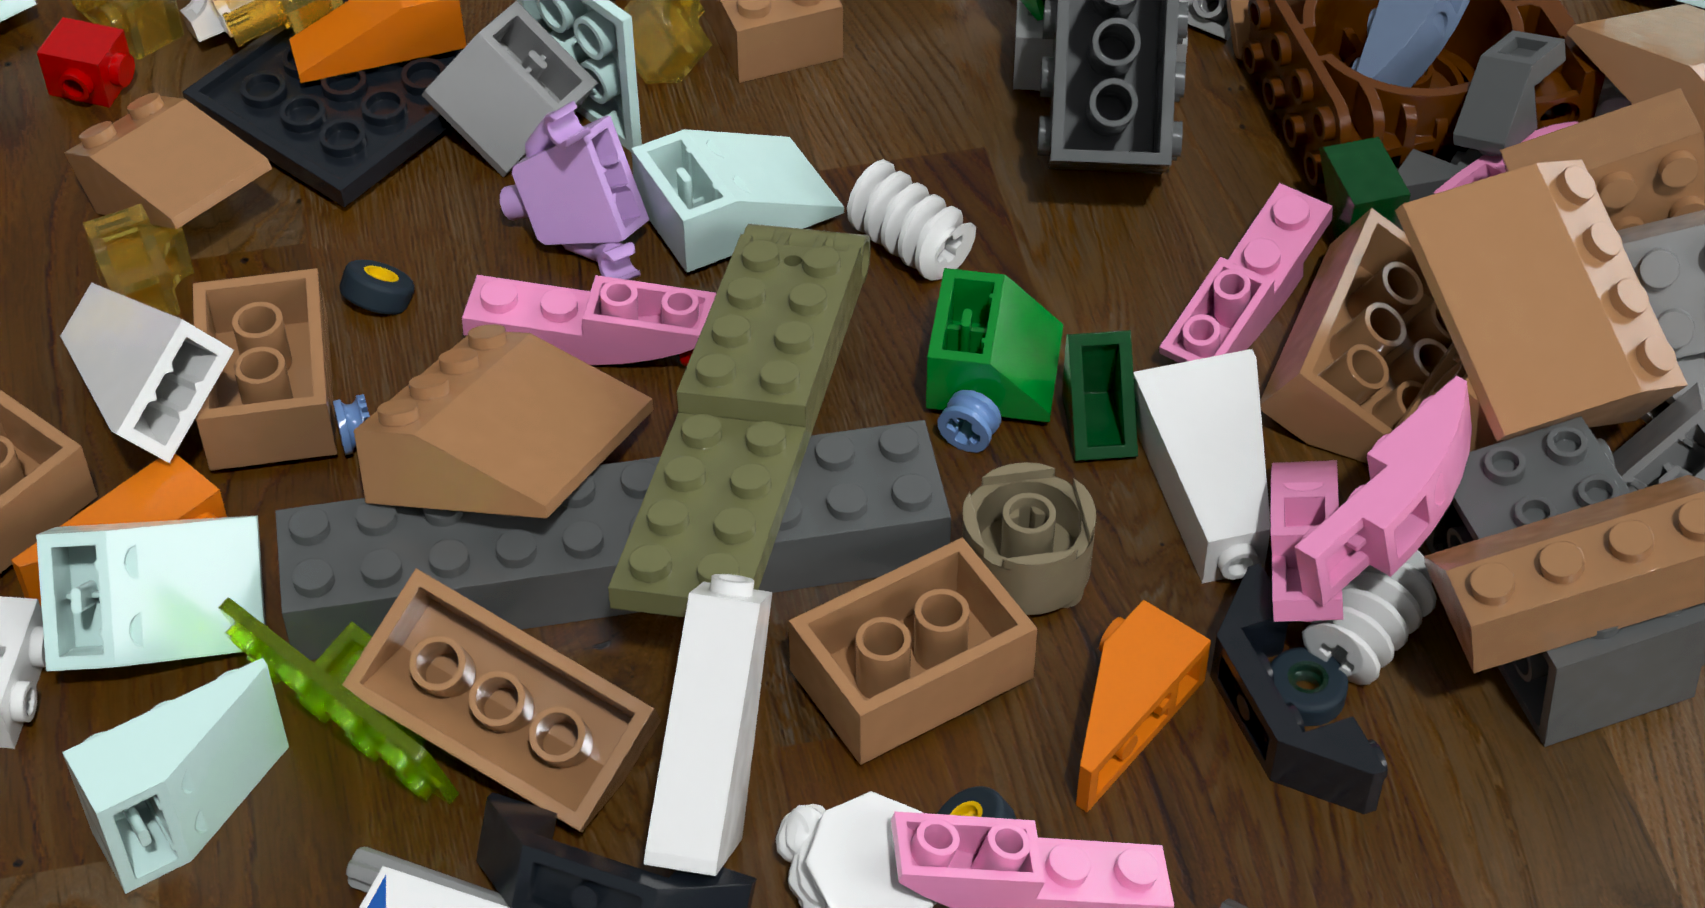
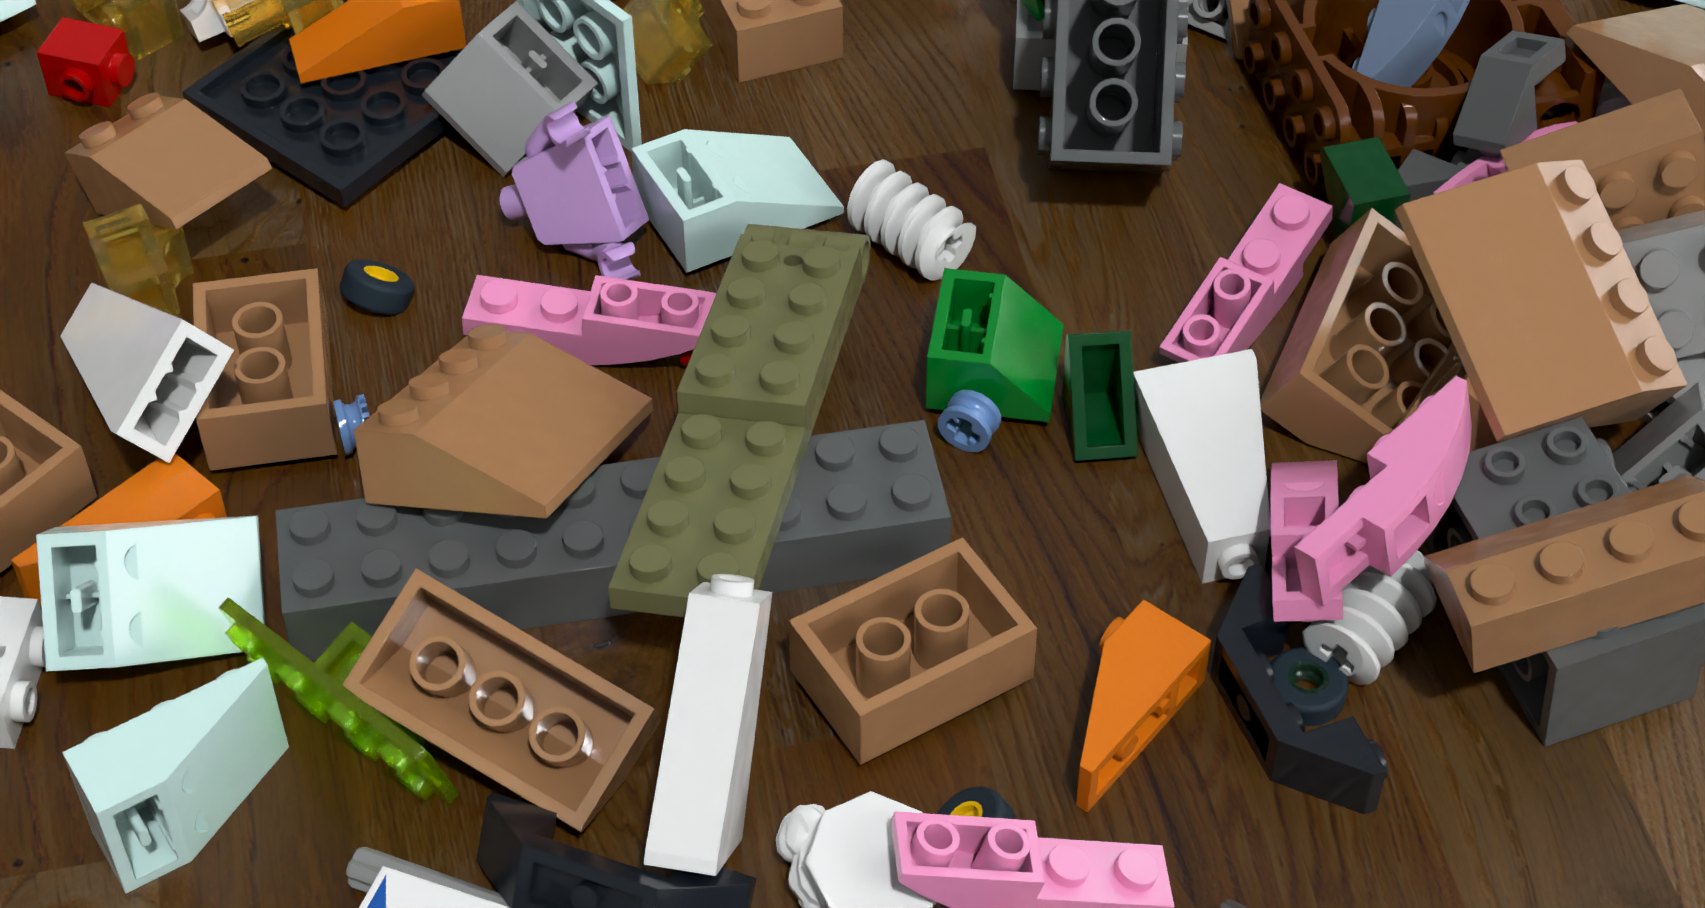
(1033, 534): dark tan brick -> none

